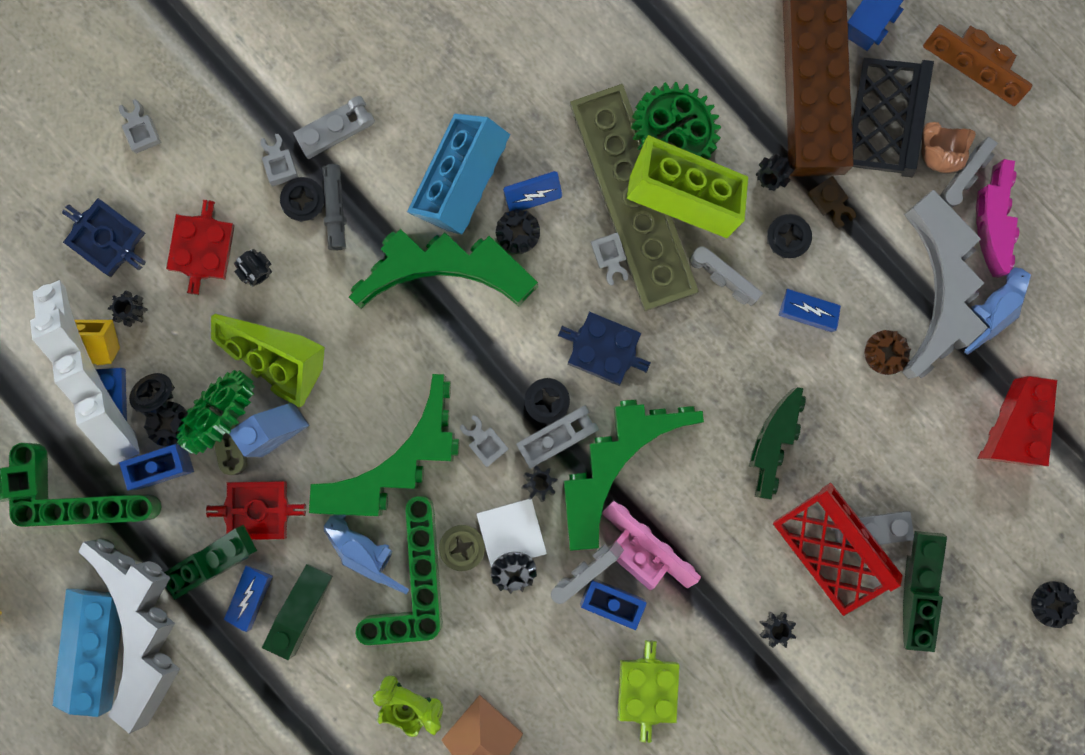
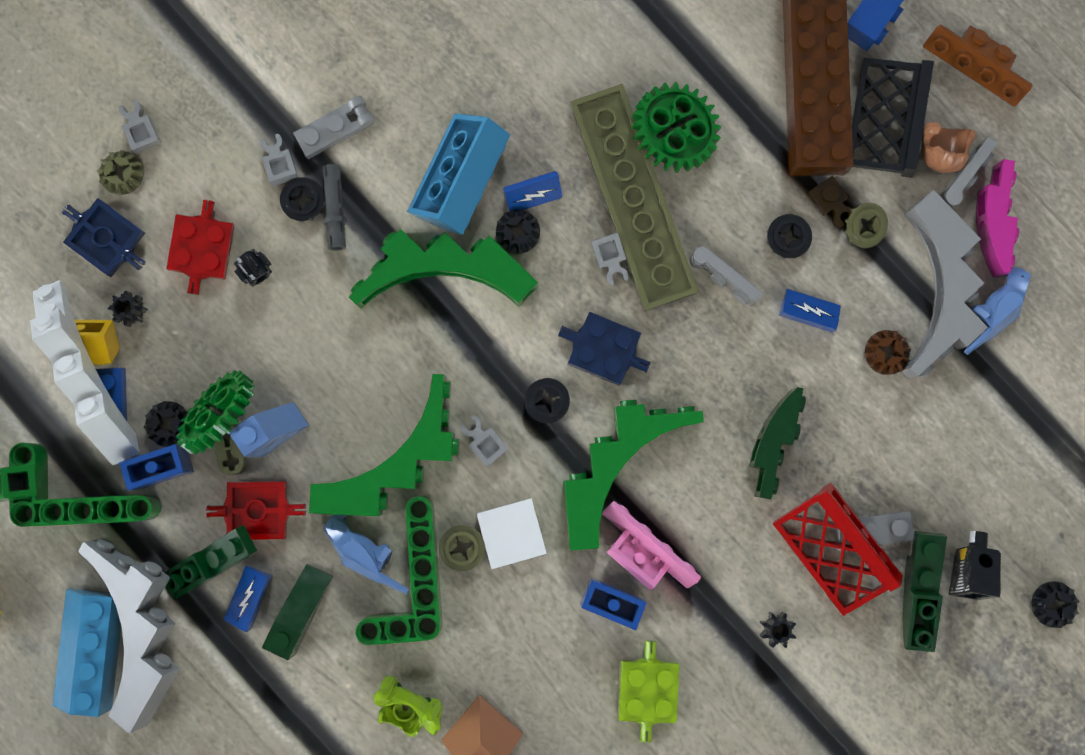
(132, 175): none -> olive gear
(143, 389): black gear -> none
(280, 357): lime wedge -> none
(512, 562): black gear -> none
(548, 481): black gear -> none
(556, 437): light grey plate -> none
(585, 573): light grey plate -> none
(688, 187): lime slope -> none
(774, 172): black gear -> none
(877, 225): none -> olive gear
(976, 570): none -> black torso
(1024, 425): red wedge -> none

